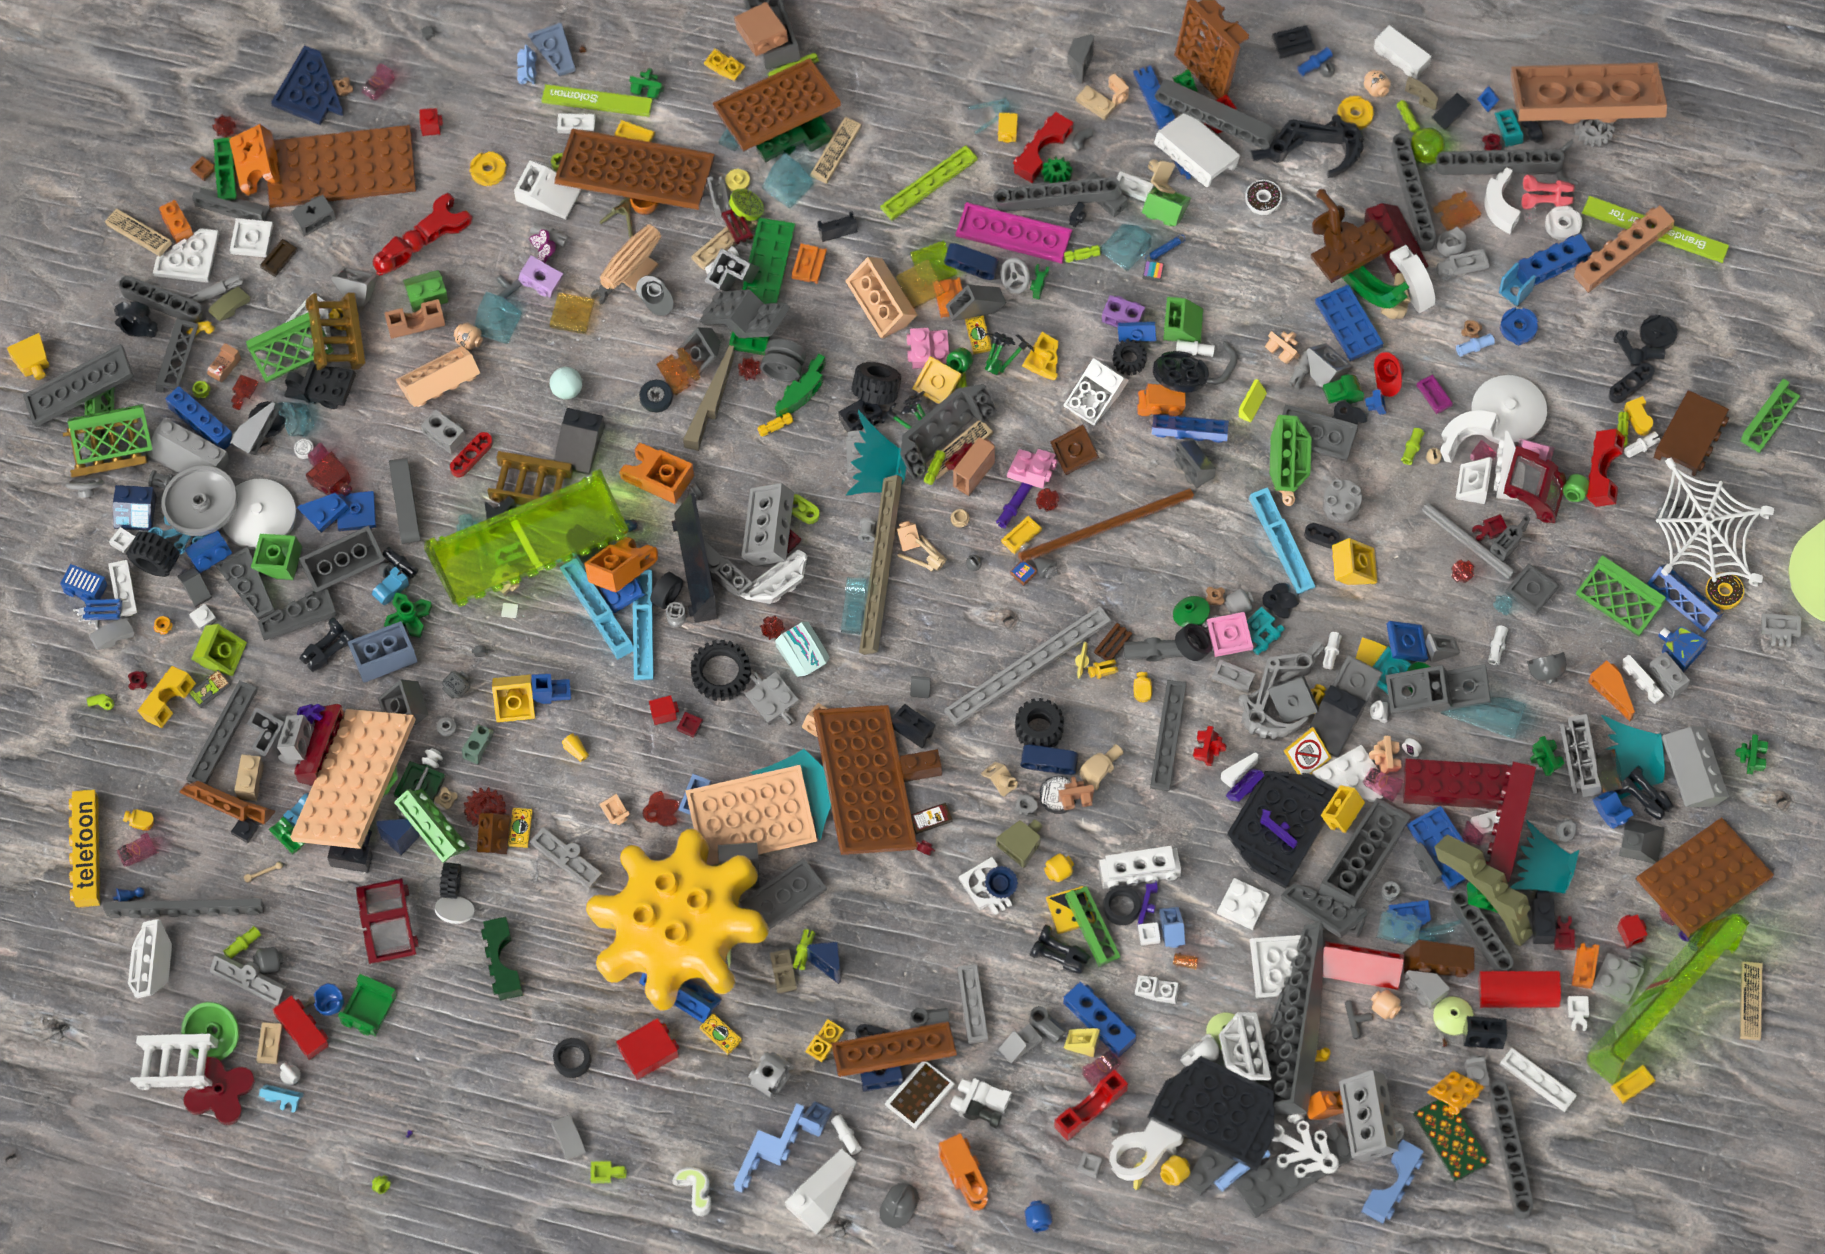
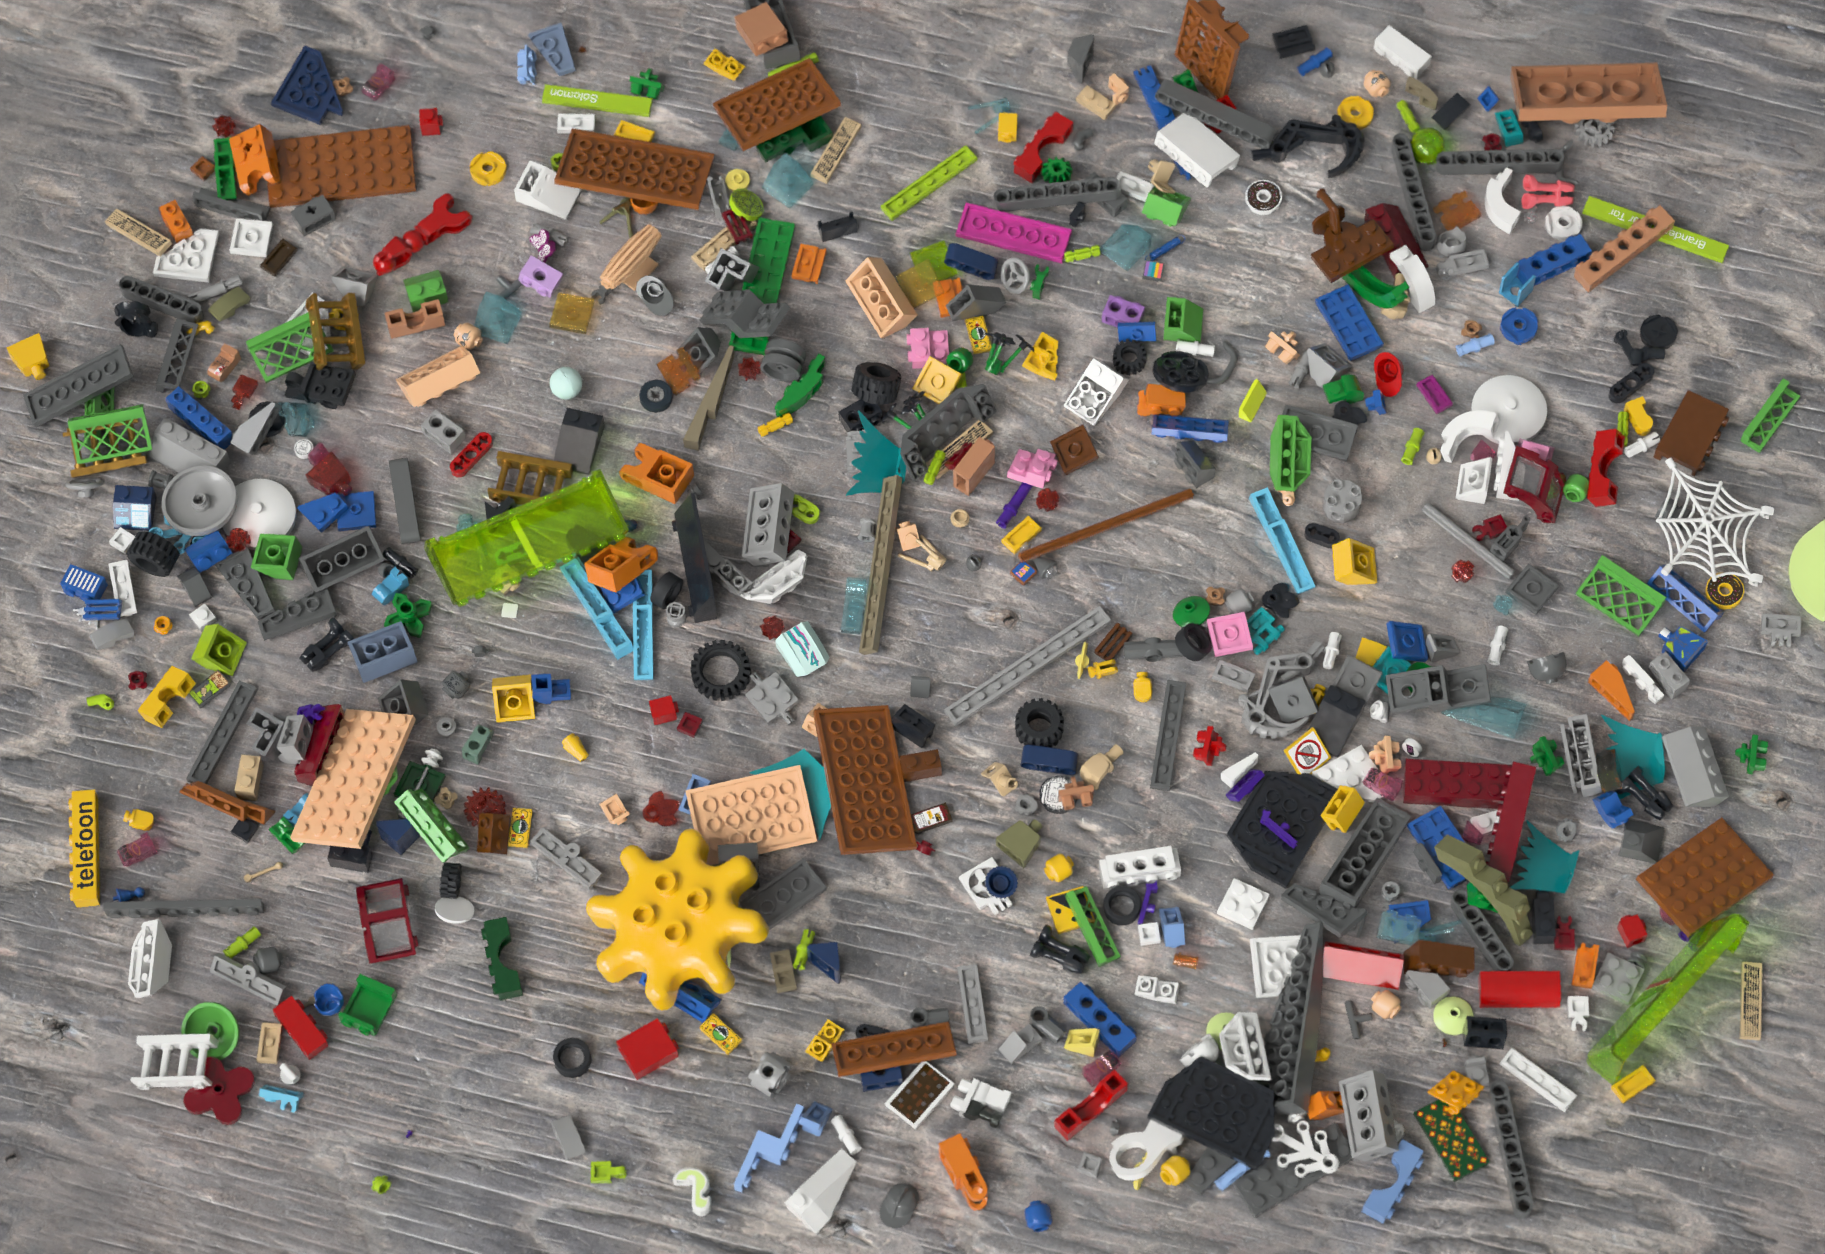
(238, 539): none -> clear red gear

